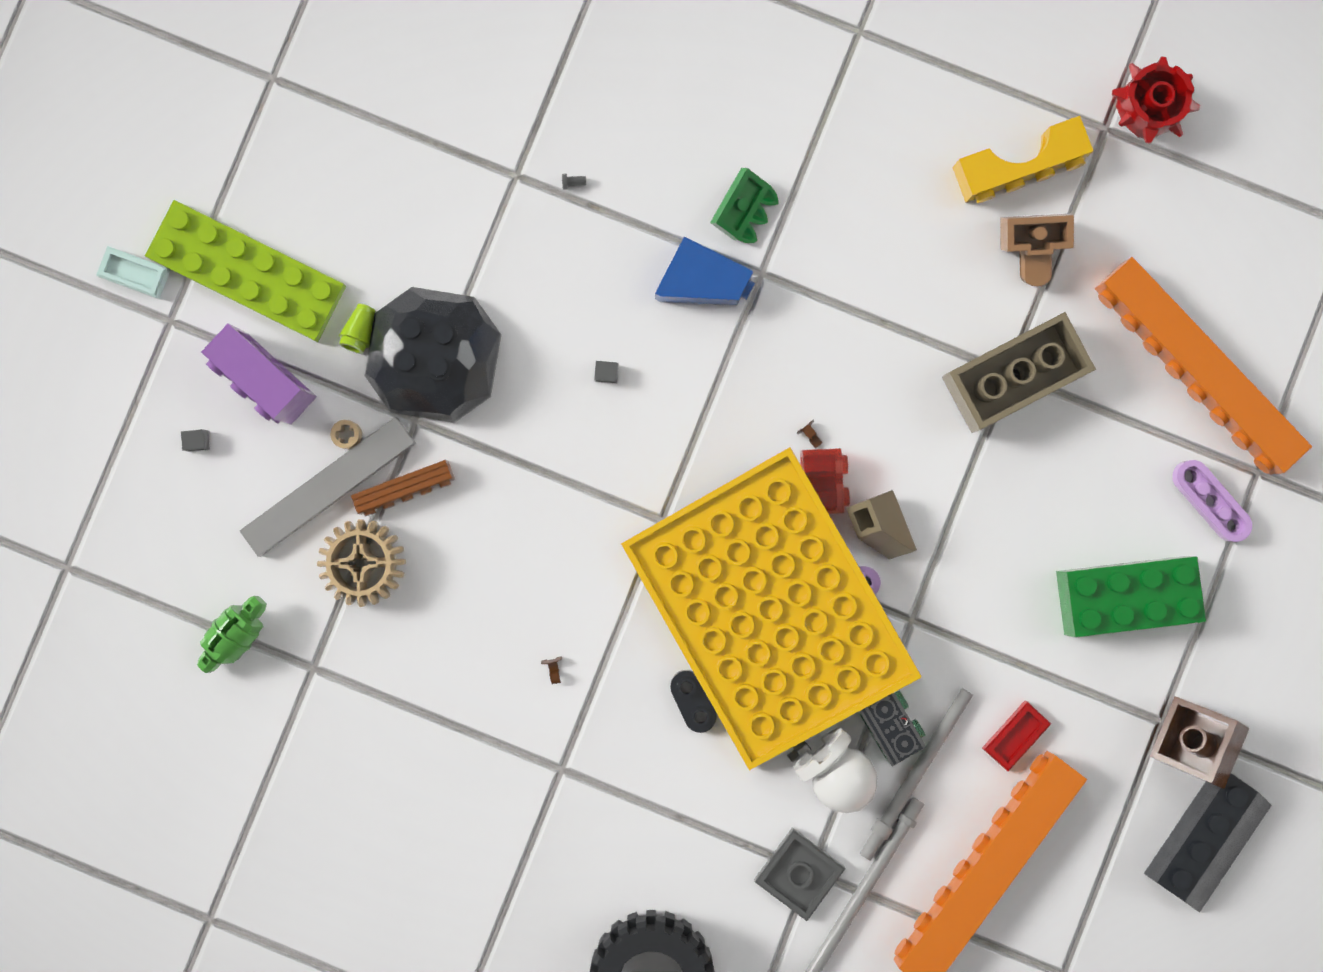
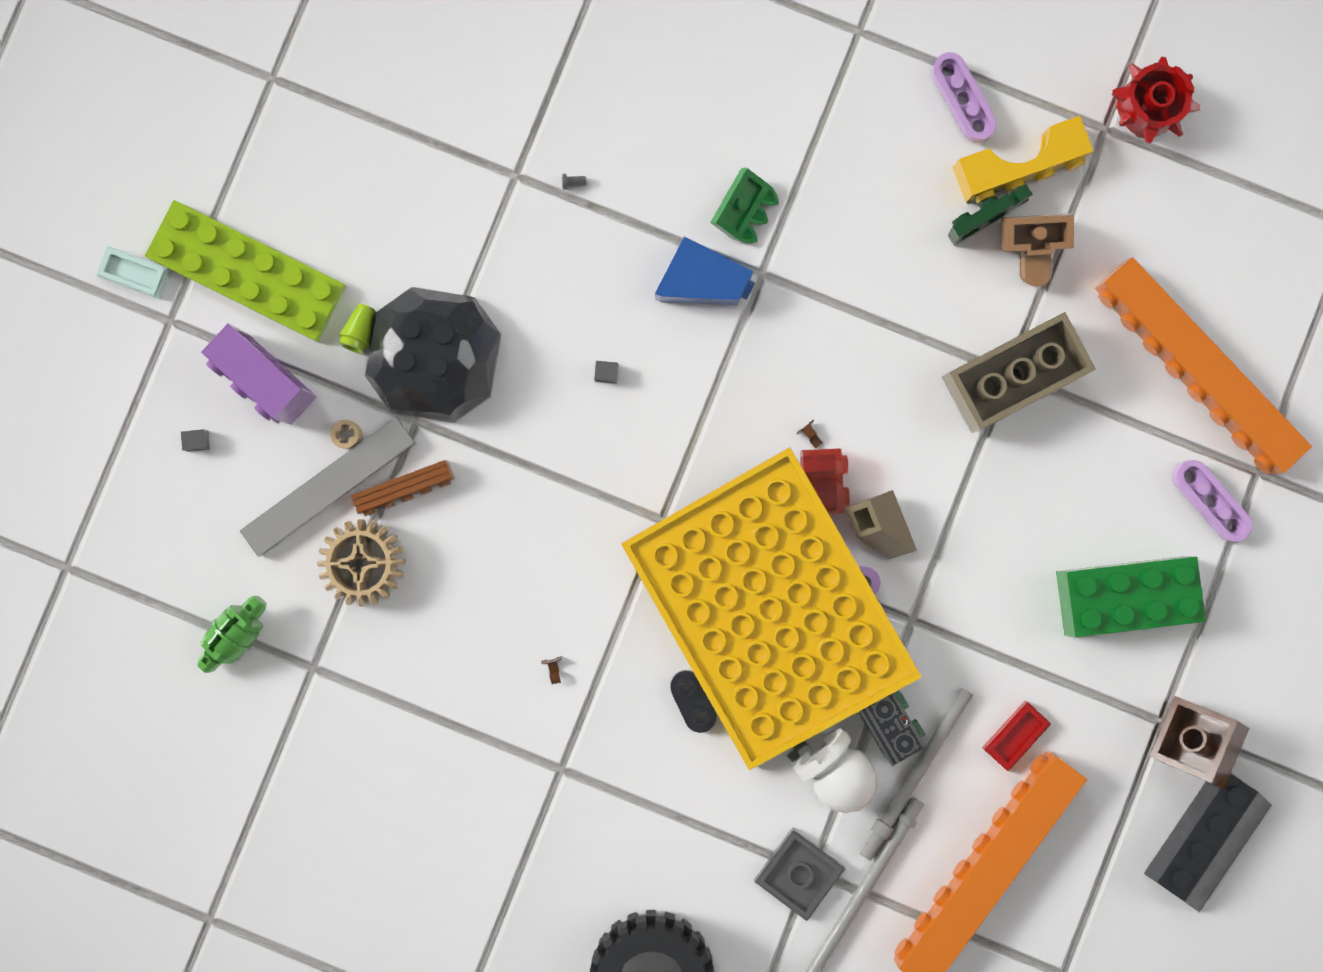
(963, 84): none -> lavender plate
(989, 212): none -> dark green plate

